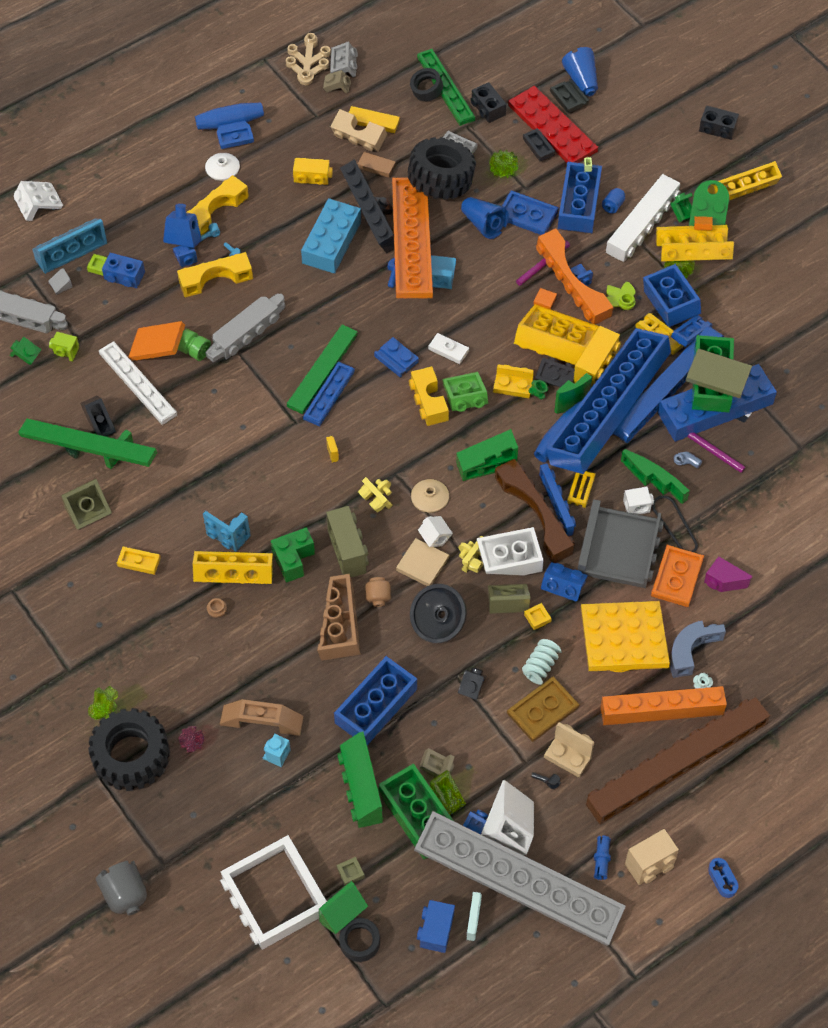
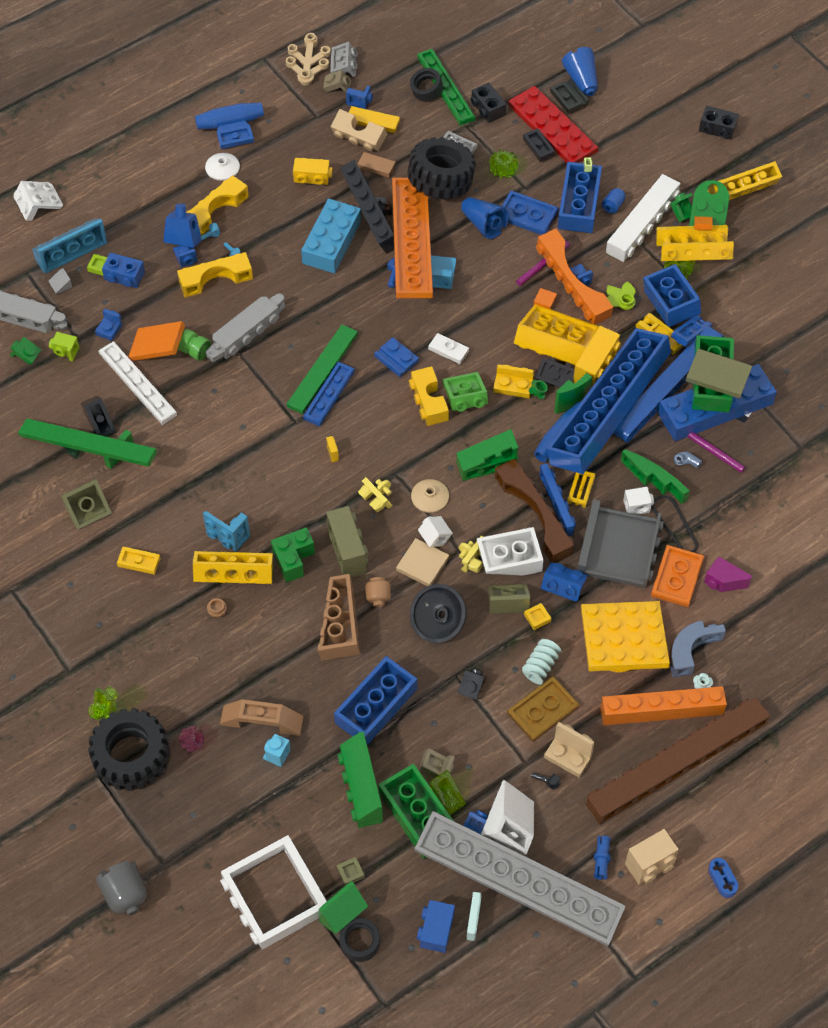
(109, 325): none -> blue bracket
(359, 98): none -> blue bracket

